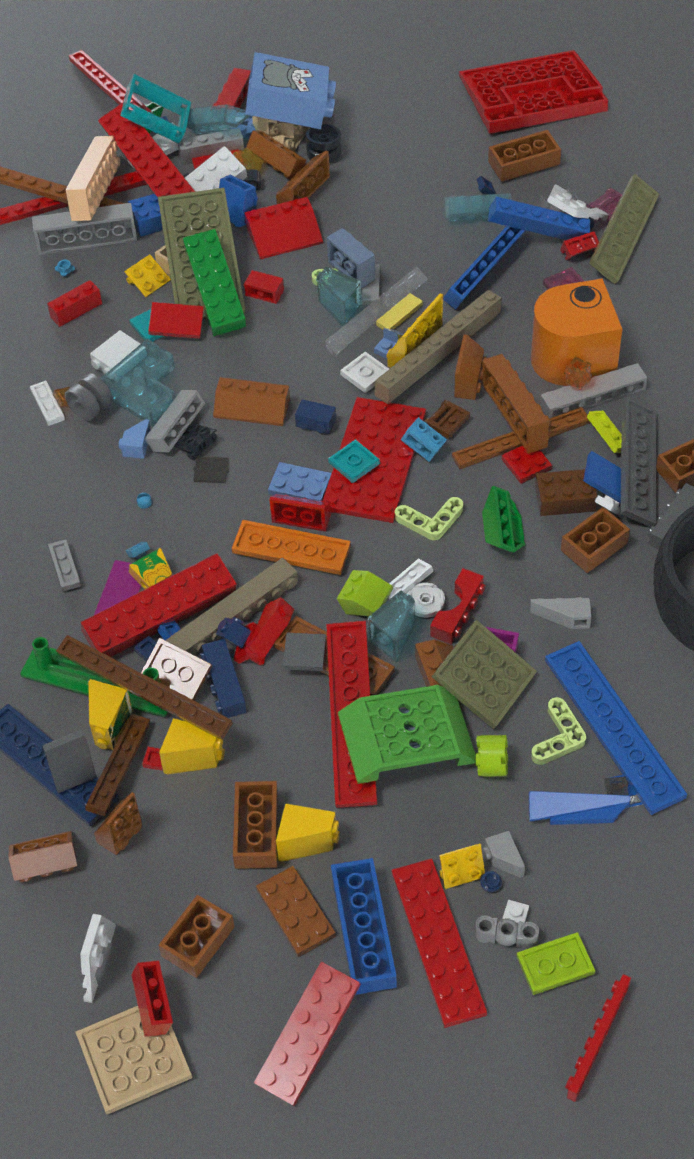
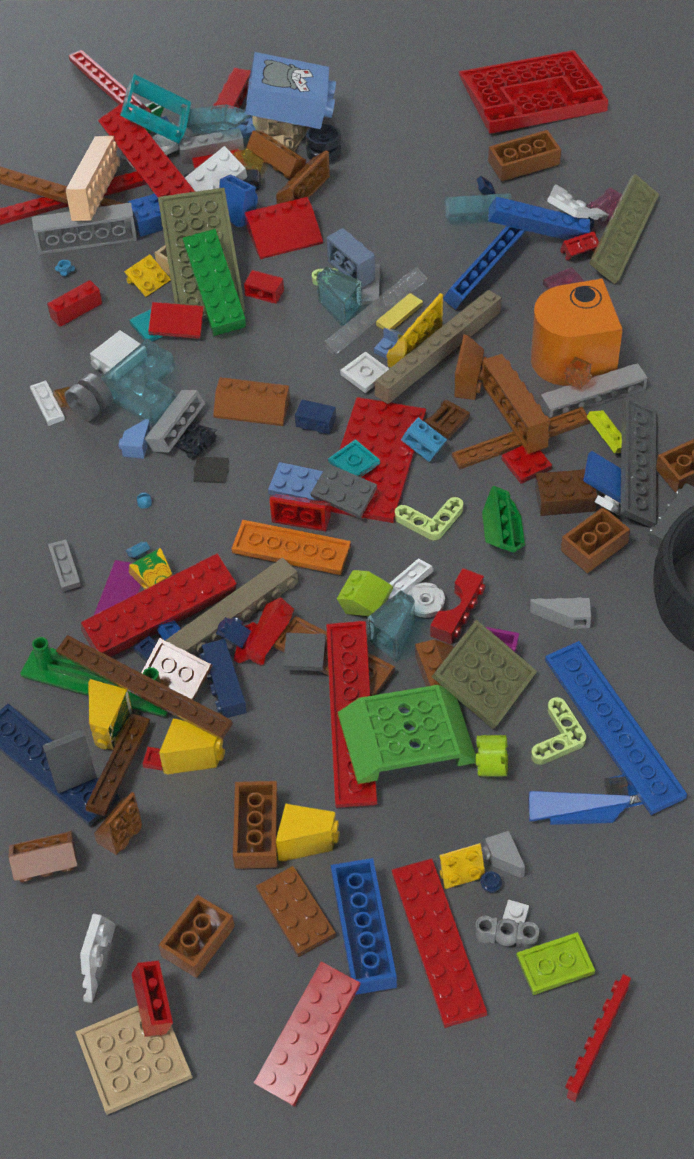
(344, 490): none -> dark grey plate

